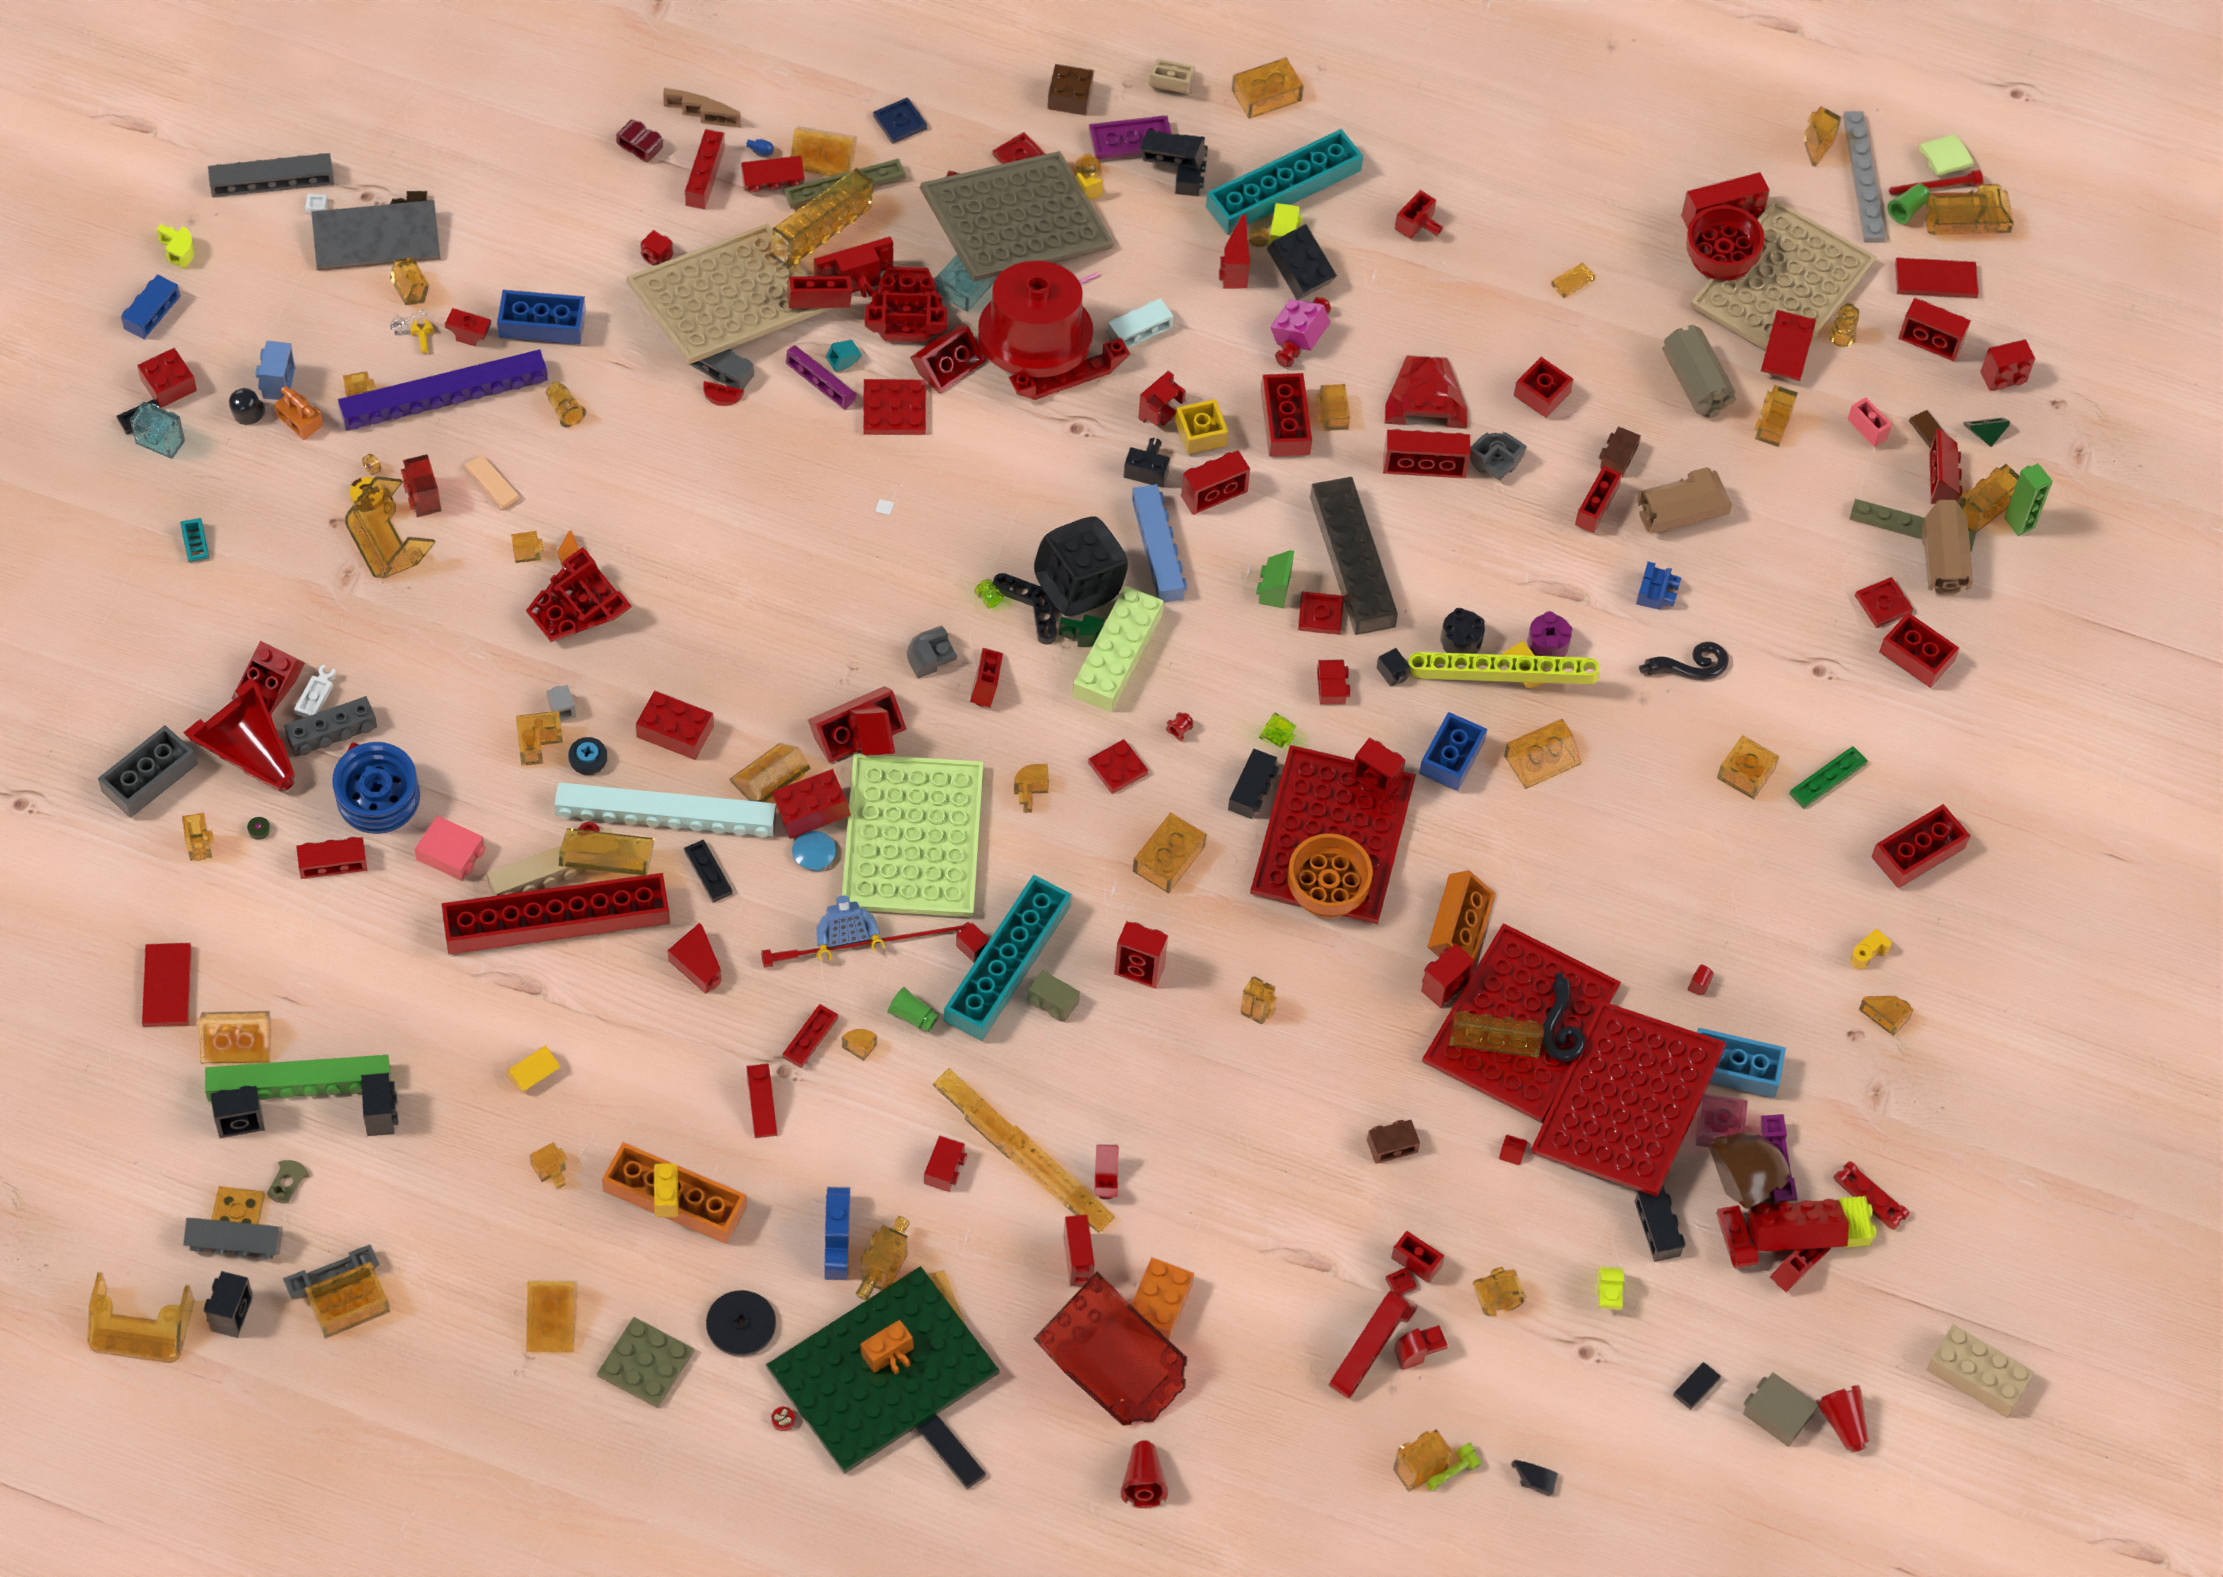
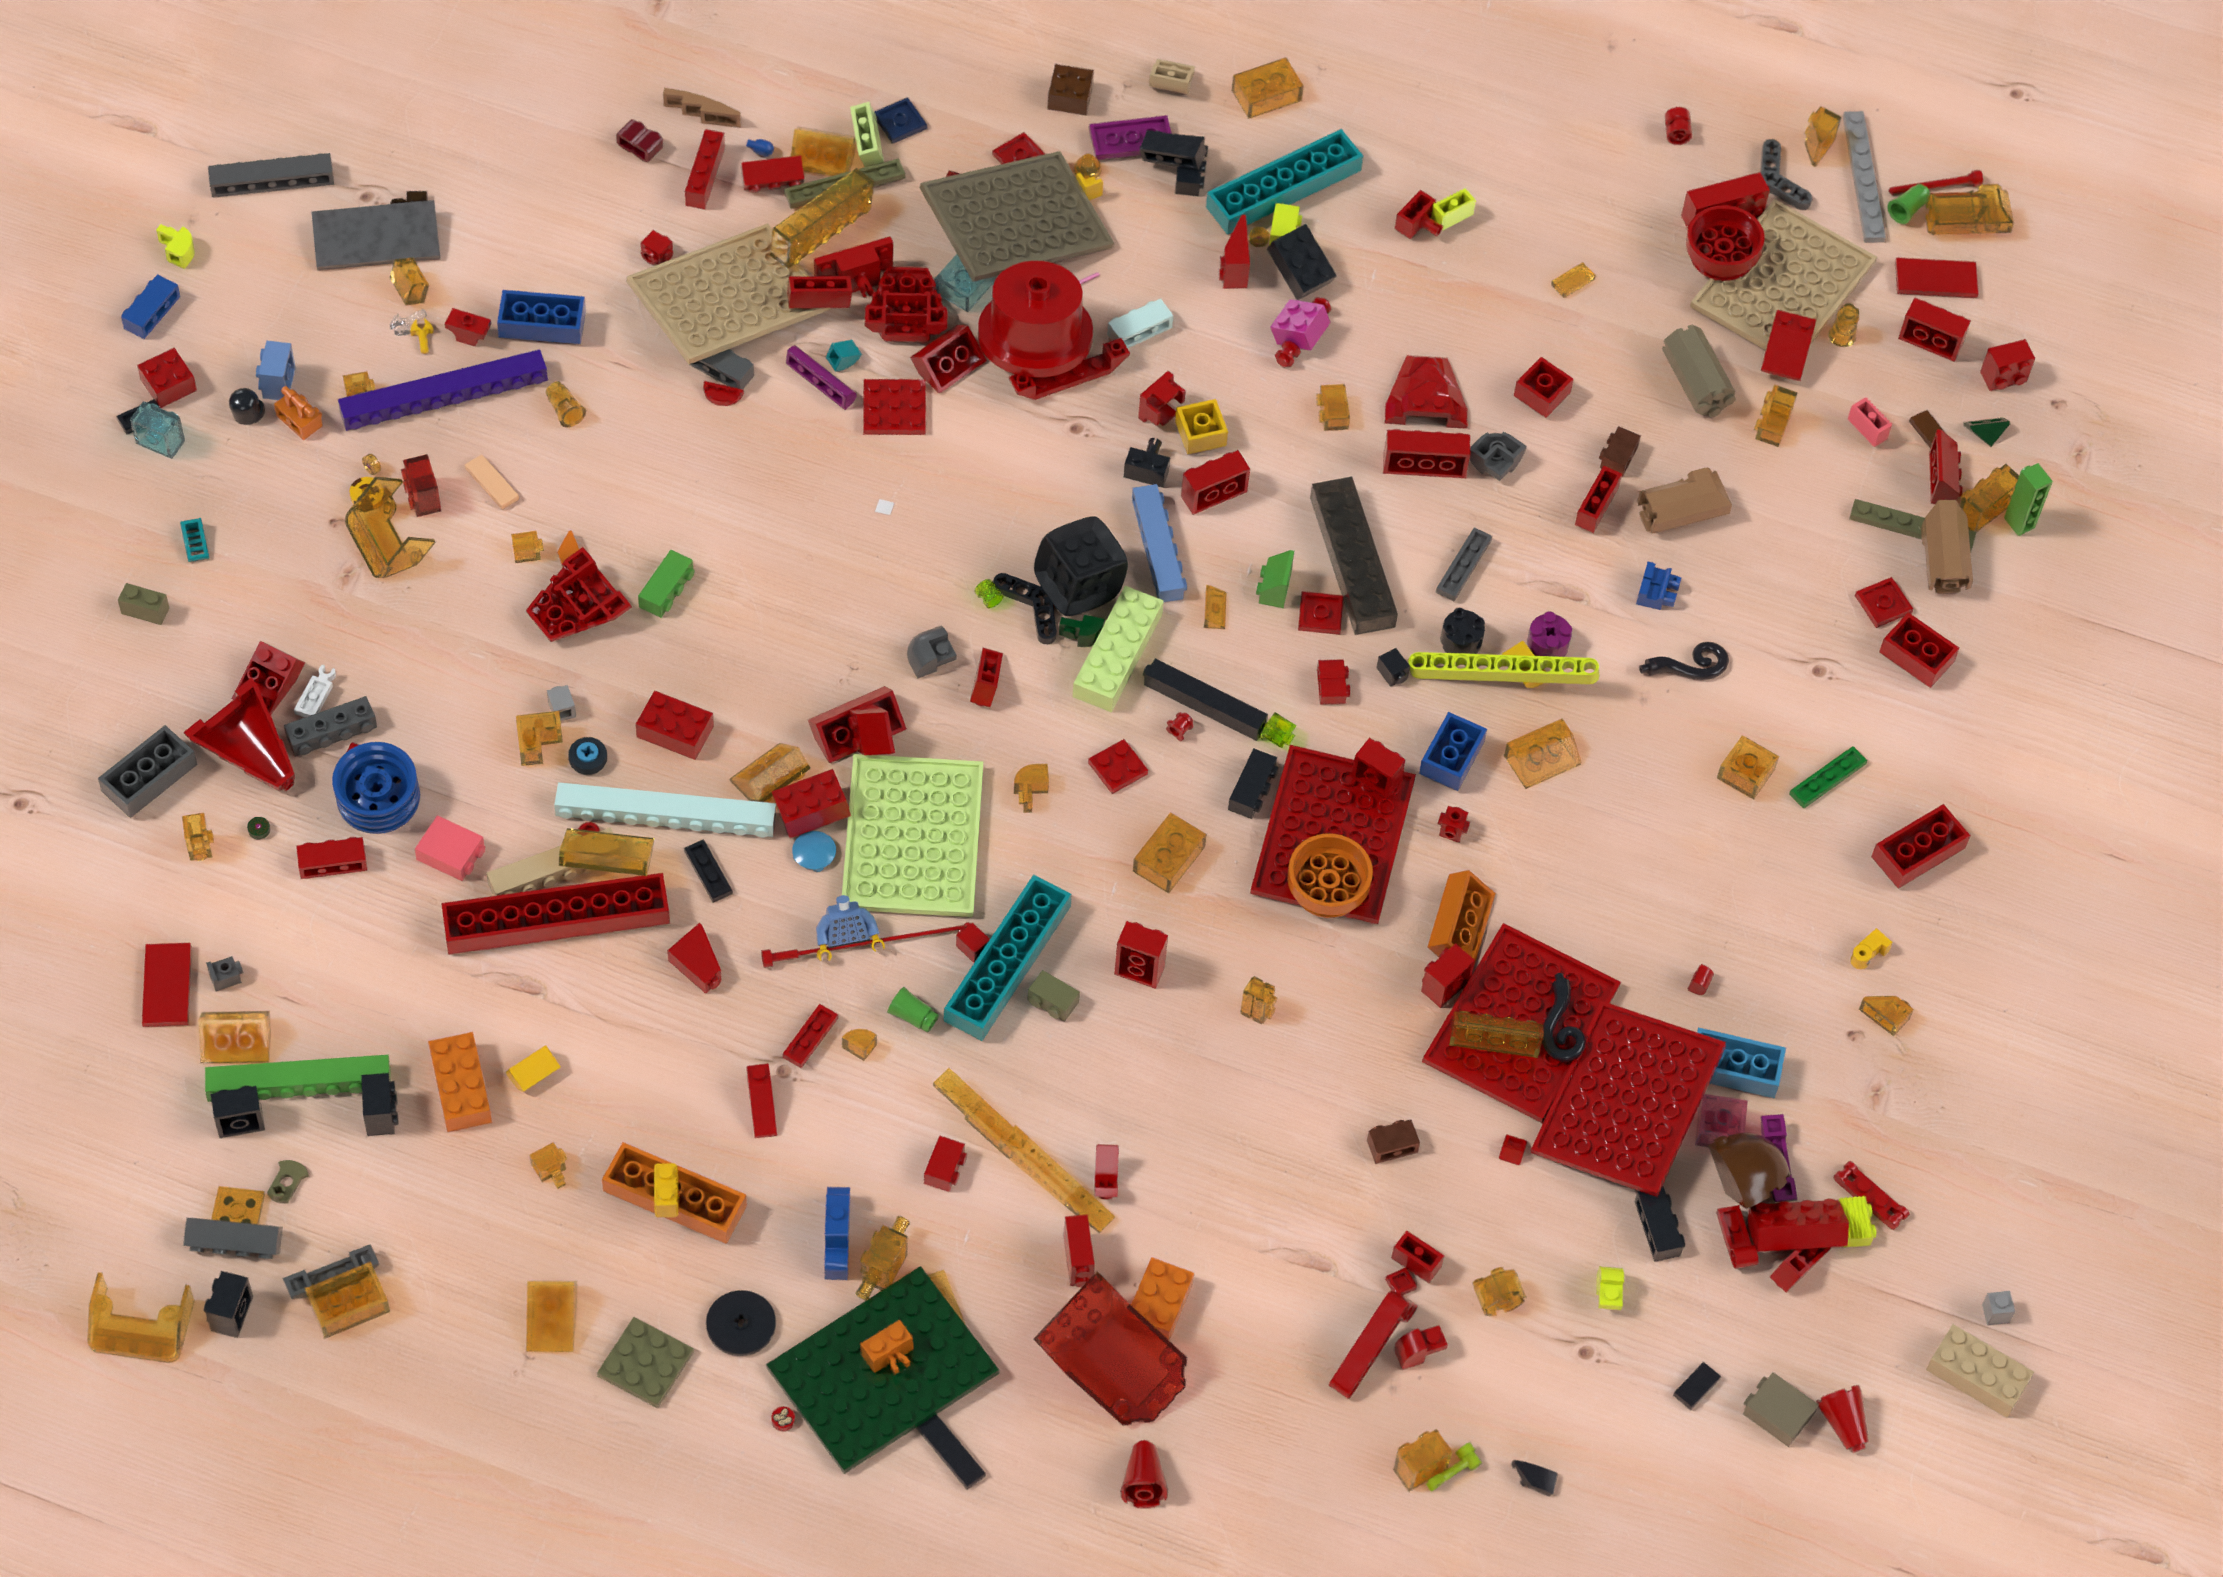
(143, 604): none -> olive piece
(225, 973): none -> dark grey brick
(316, 202): white tile -> none
(460, 1082): none -> orange brick
(666, 583): none -> bright green brick
(867, 134): none -> yellowish green brick
(1205, 699): none -> black brick
(1214, 608): none -> clear yellow slope
(1286, 414): red brick -> none
(1453, 208): none -> neon yellow brick
(1453, 823): none -> red brick
(1464, 564): none -> dark grey plate
(1678, 125): none -> red wheel
(1773, 173): none -> dark grey piece
(1946, 155): yellowish green slope -> none
(1998, 1308): none -> light grey brick

